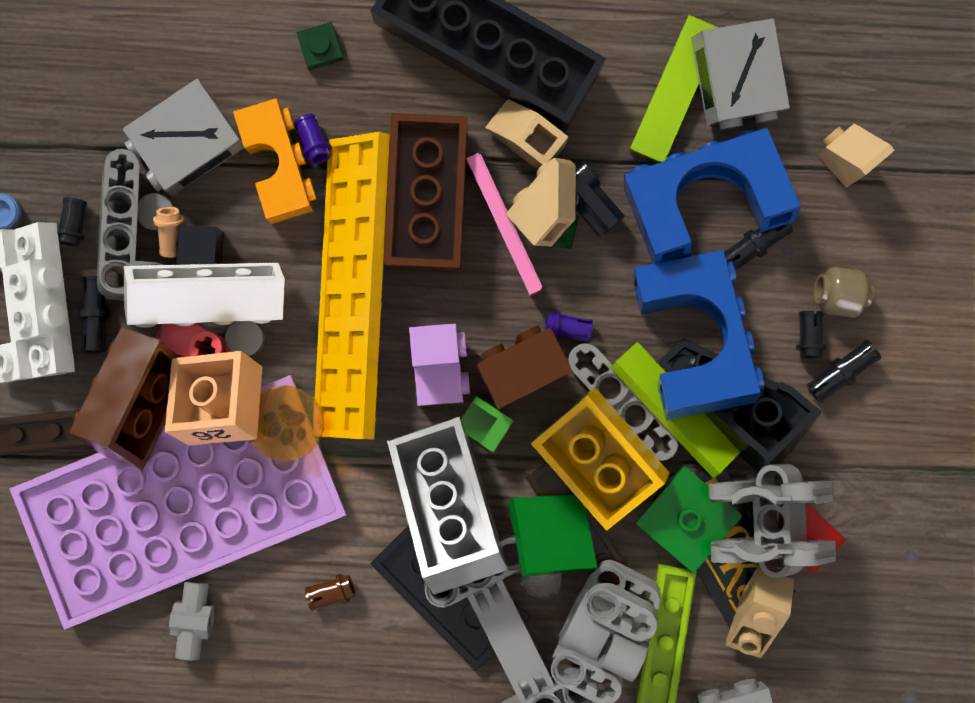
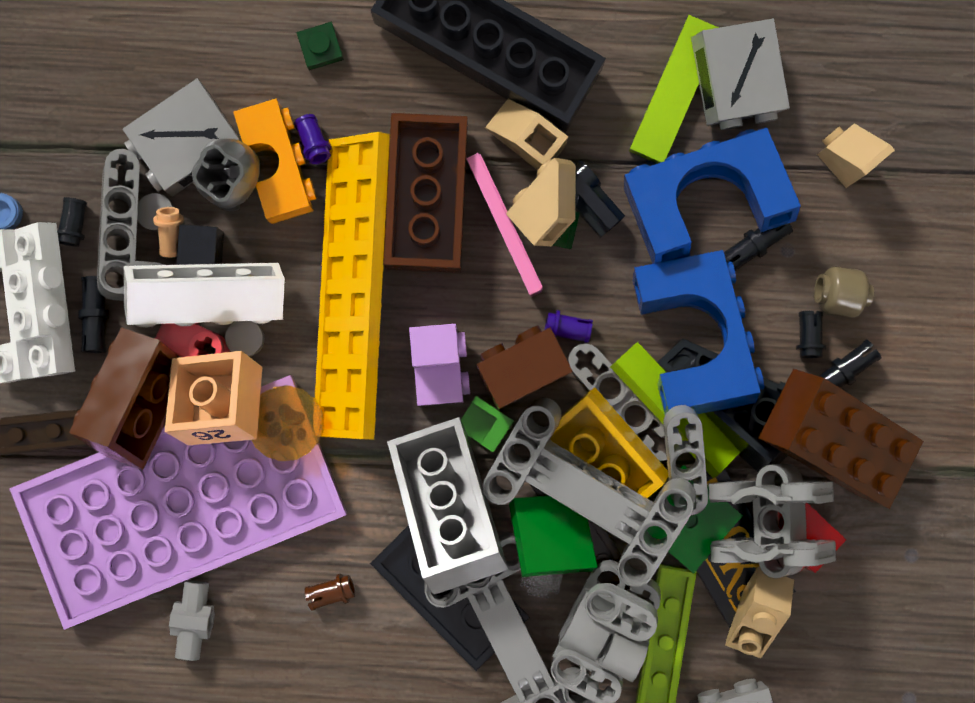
(226, 173): none -> flat silver piece
(590, 492): none -> light grey beam
(676, 447): none -> light grey beam
(841, 438): none -> reddish brown brick

